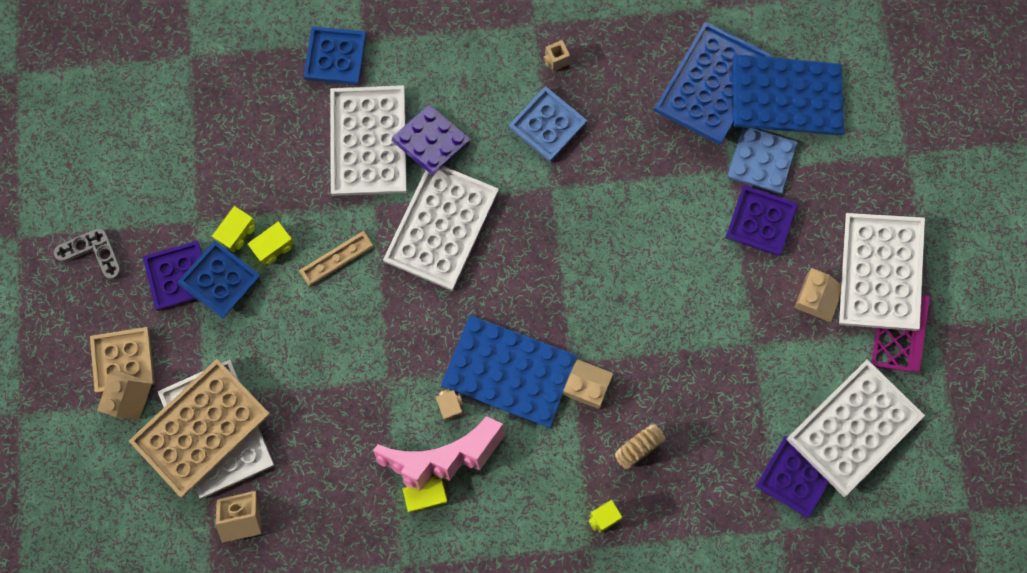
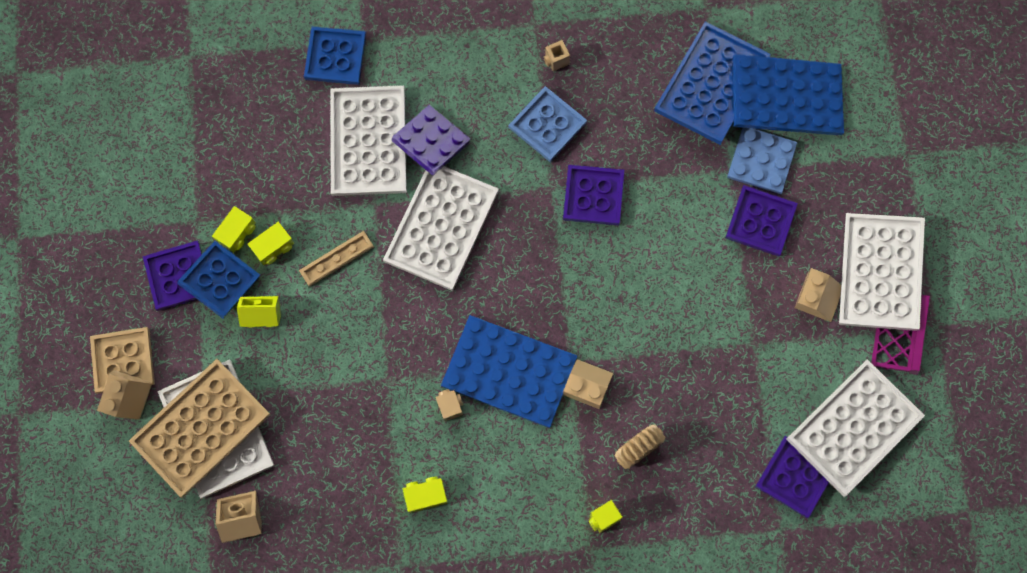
(98, 248): light grey beam -> none
(259, 311): none -> neon yellow brick
(444, 461): bright pink arch -> none
(593, 195): none -> dark purple plate

